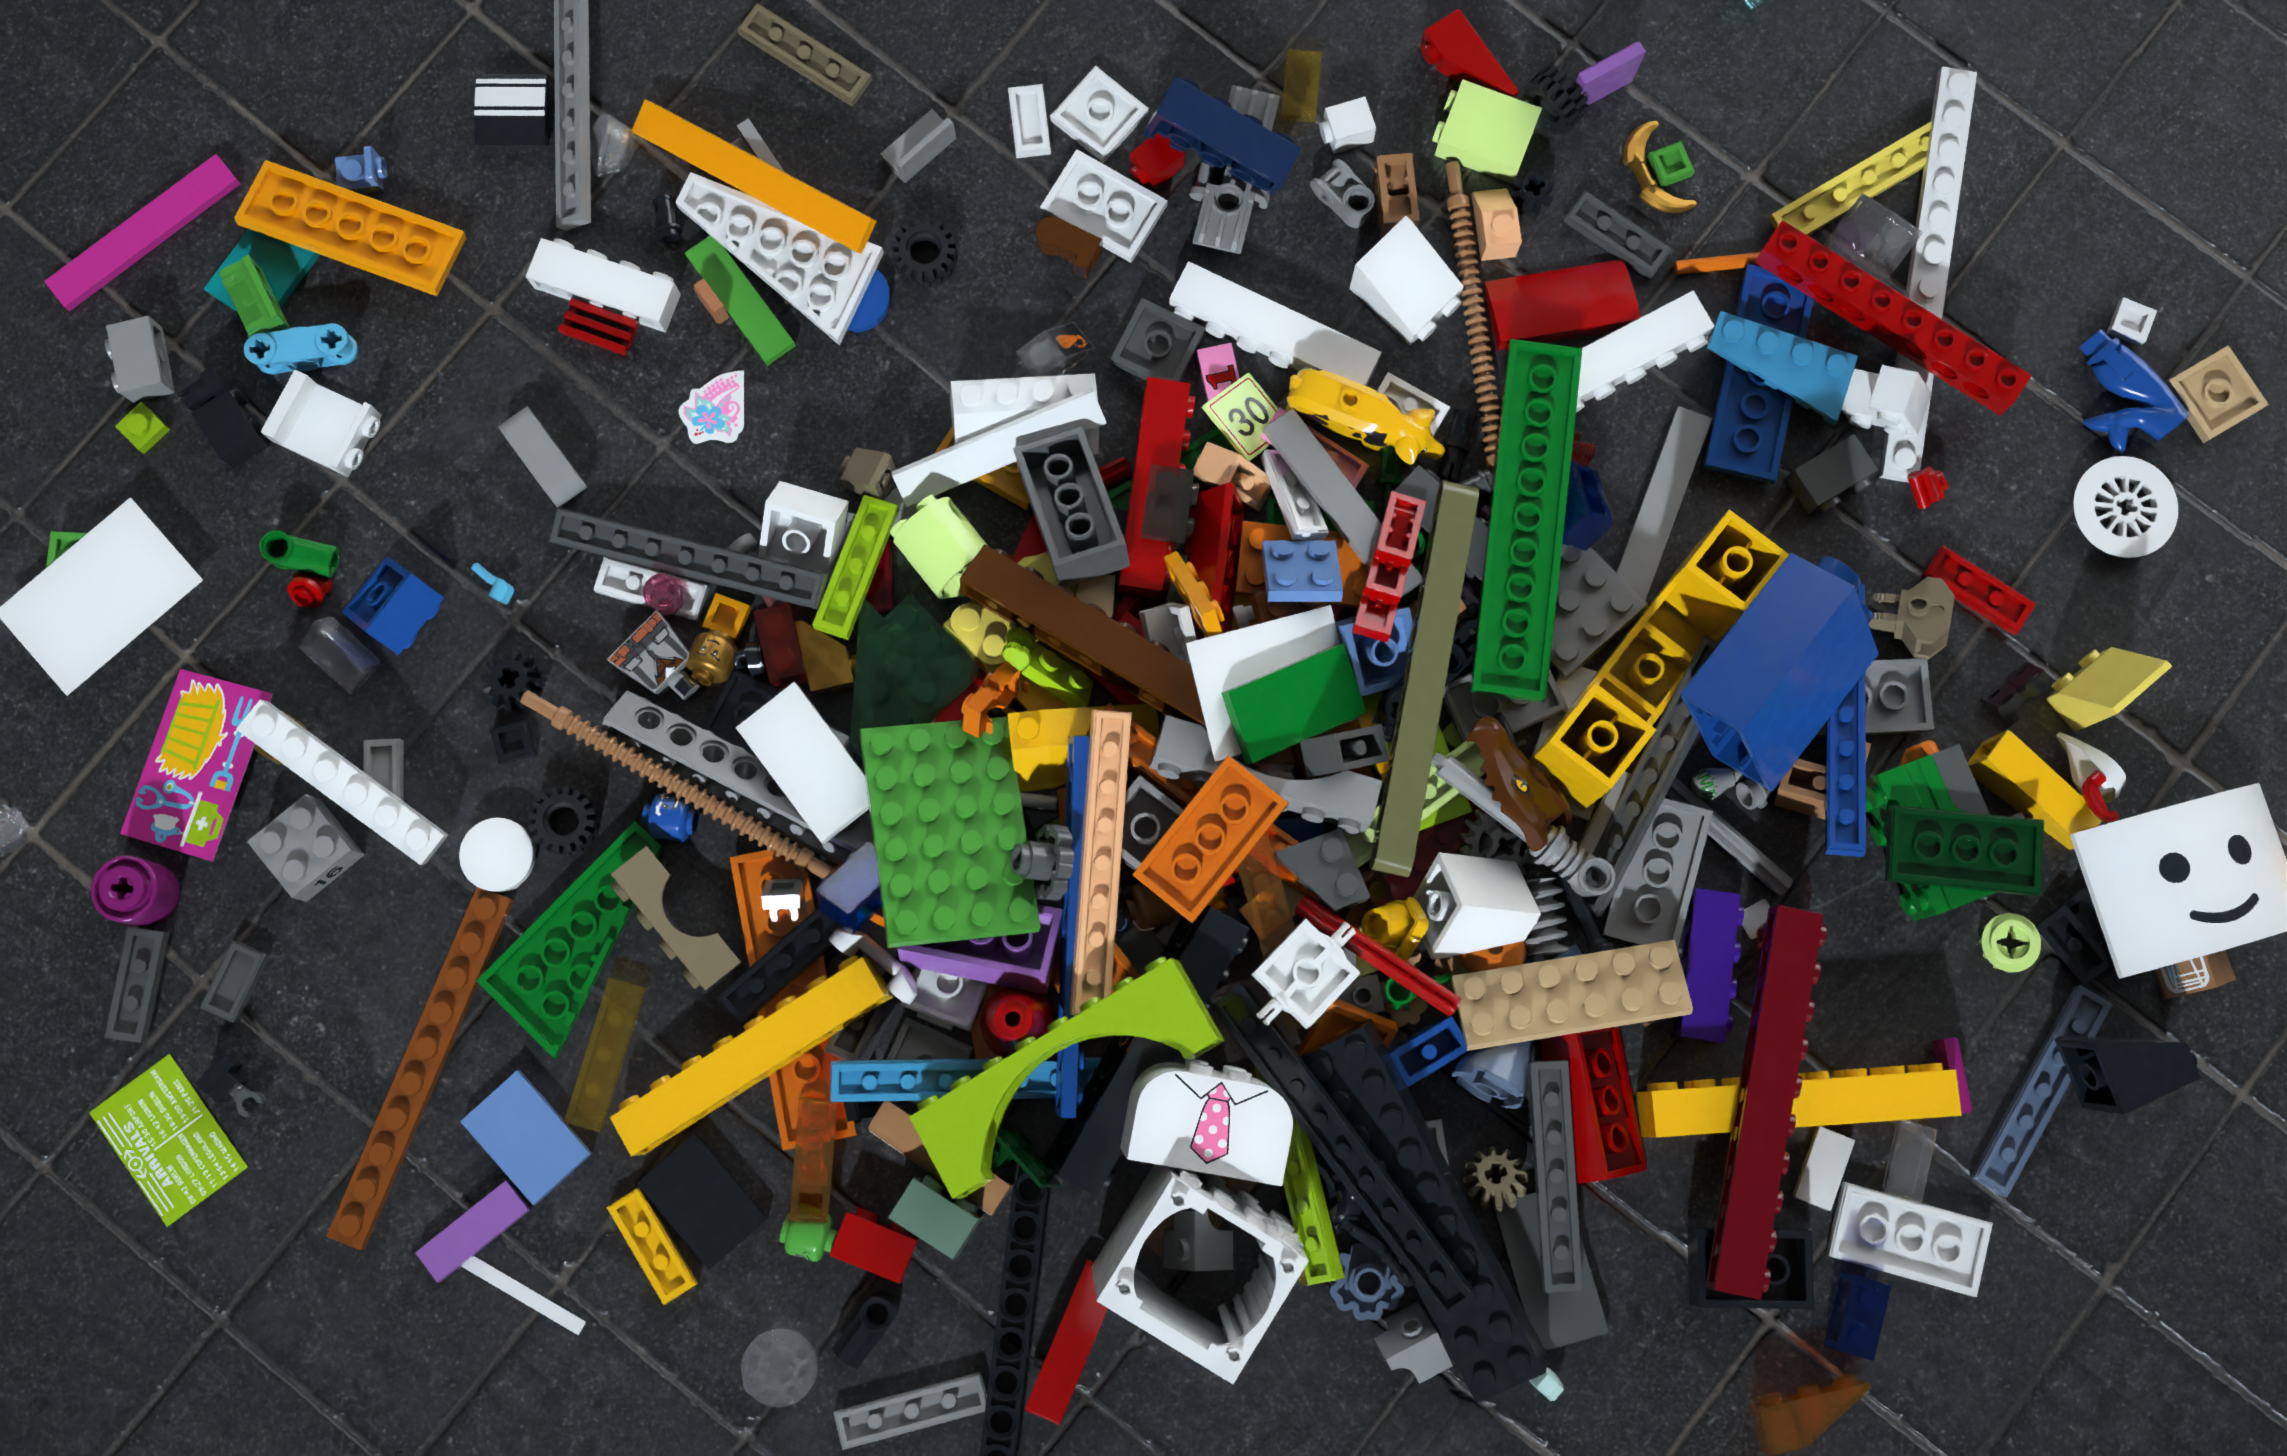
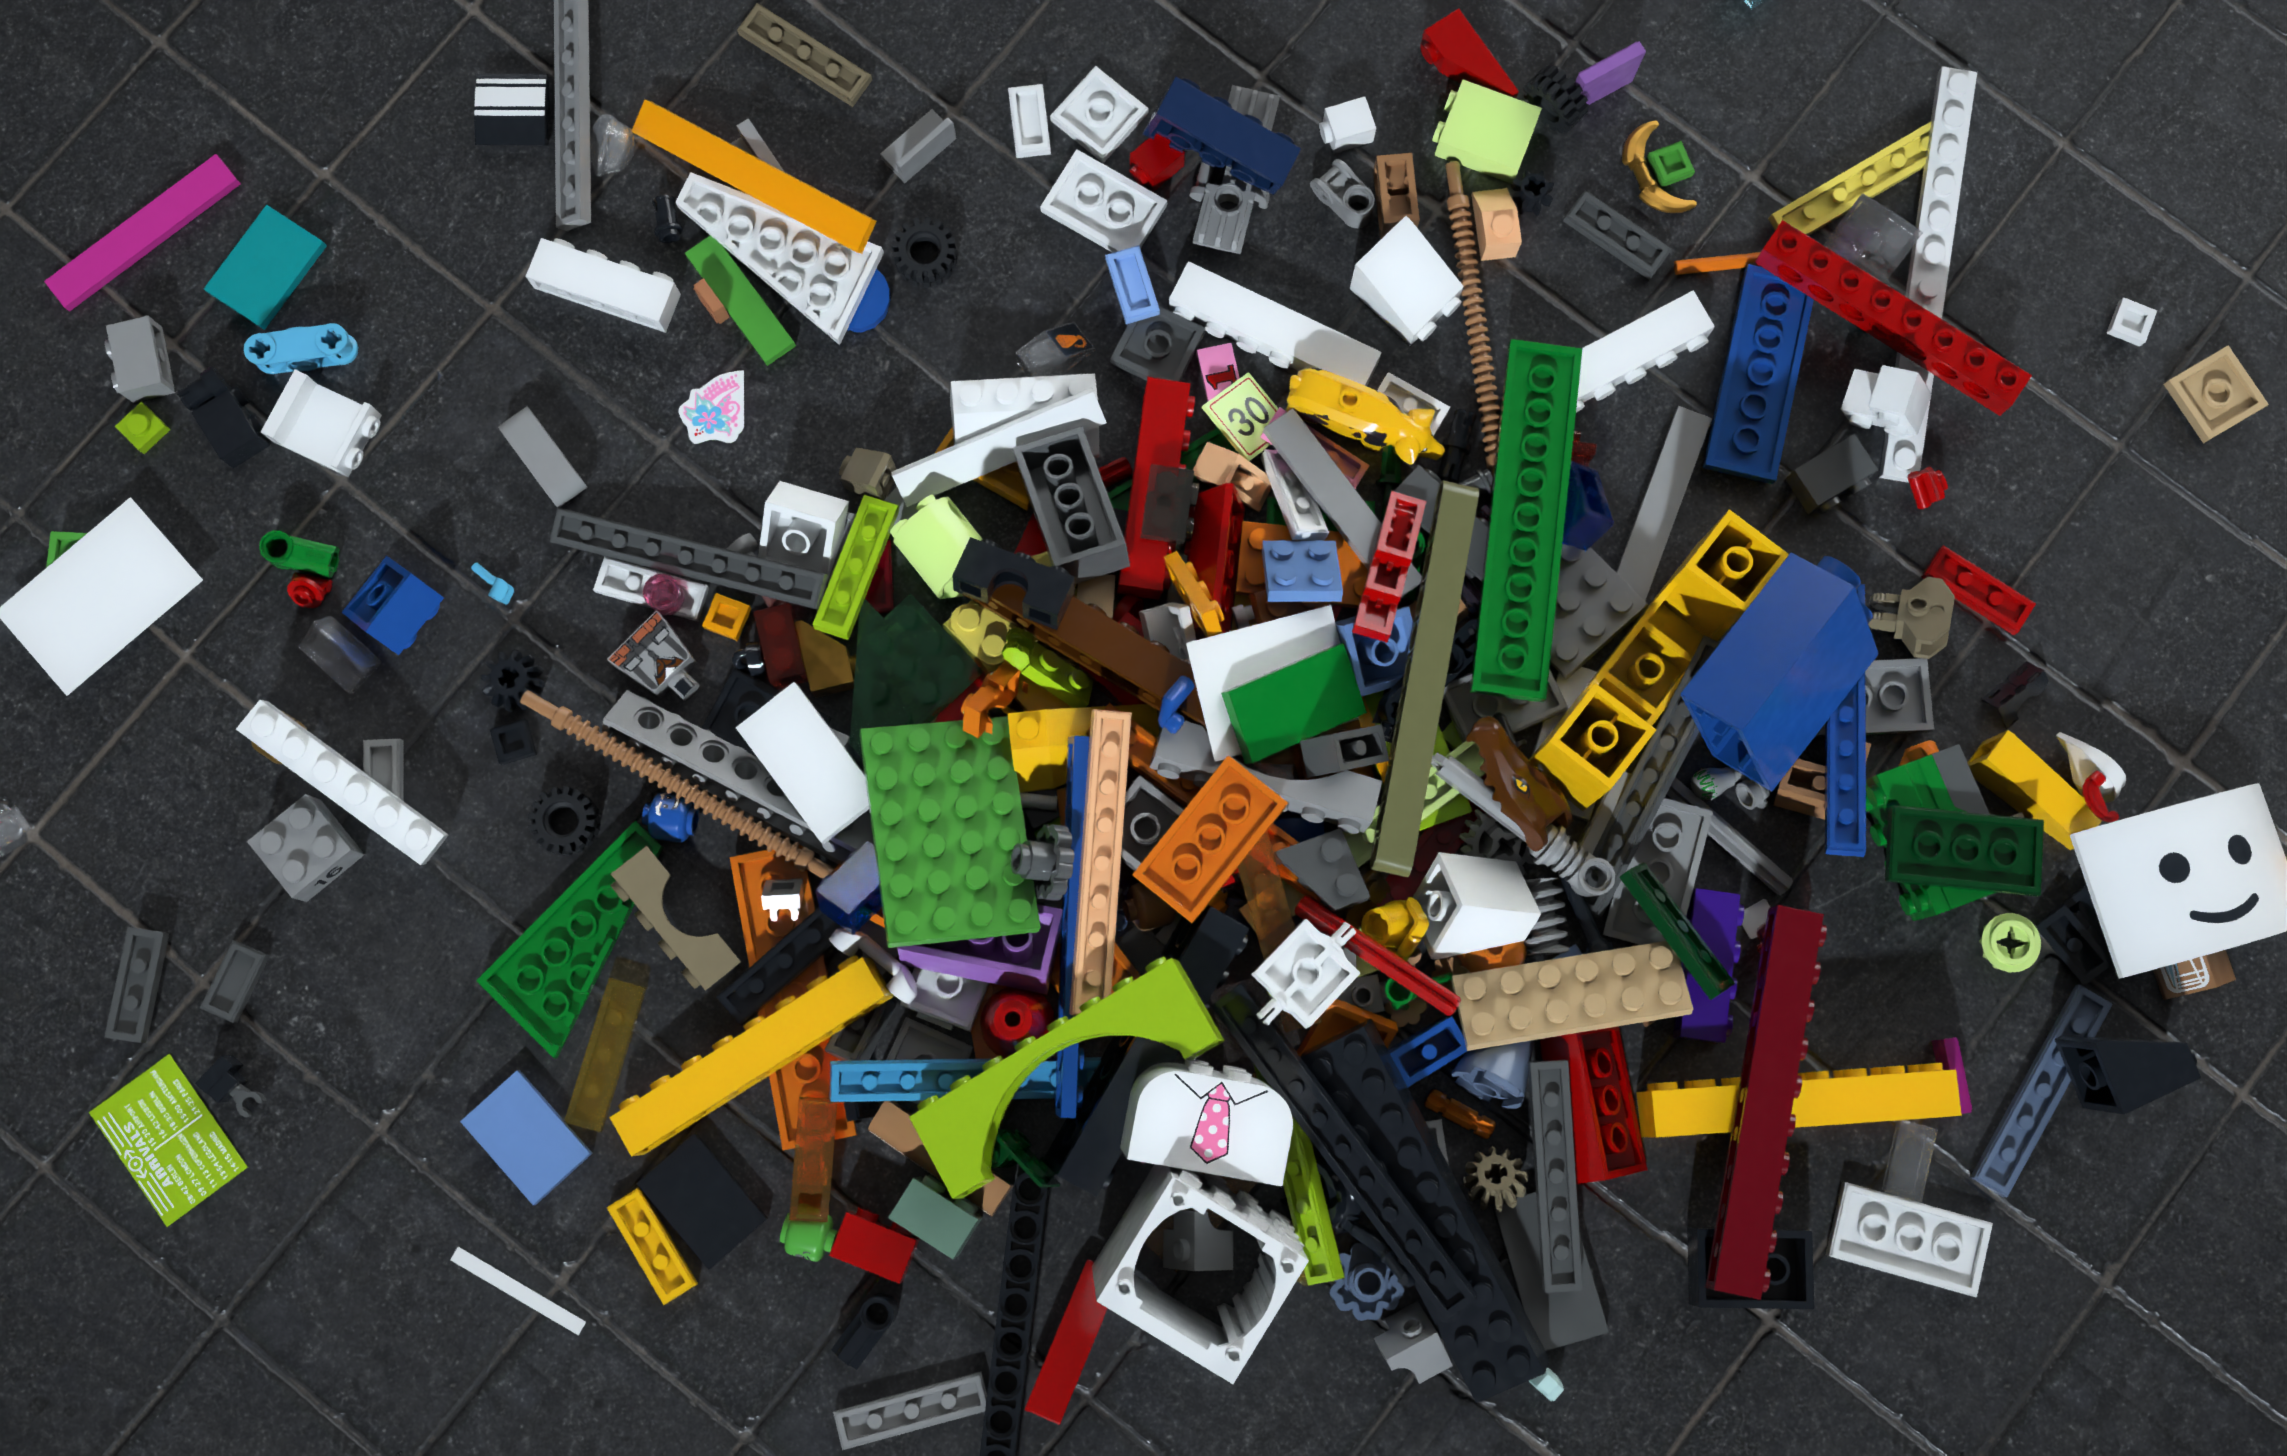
(153, 893): magenta piece -> none
(194, 766): sticker -> none
(253, 297): bright green hinge -> none
(350, 228): light orange plate -> none
(361, 172): medium blue bracket -> none
(420, 1069): dark orange plate -> none
(473, 1231): medium lavender tile -> none
(497, 855): white tile -> none
(571, 317): red tile -> none
(711, 657): pearl gold head -> none
(779, 1367): clear tile -> none
(987, 567): none -> black arch
(1069, 242): reddish brown leg -> none
(1132, 284): none -> light blue tile
(1170, 703): none -> blue arm
(1301, 85): clear yellow tile -> none
(1460, 1114): none -> orange axle
(1561, 303): red slope -> none
(1677, 930): none -> dark green tile
(1799, 367): dark azure wing -> none
(1801, 1418): clear orange slope -> none
(1823, 1168): white tile -> none
(1857, 1316): clear blue brick -> none
(2103, 685): light yellow slope -> none
(2131, 378): blue piece -> none
(2144, 477): white piece -> none

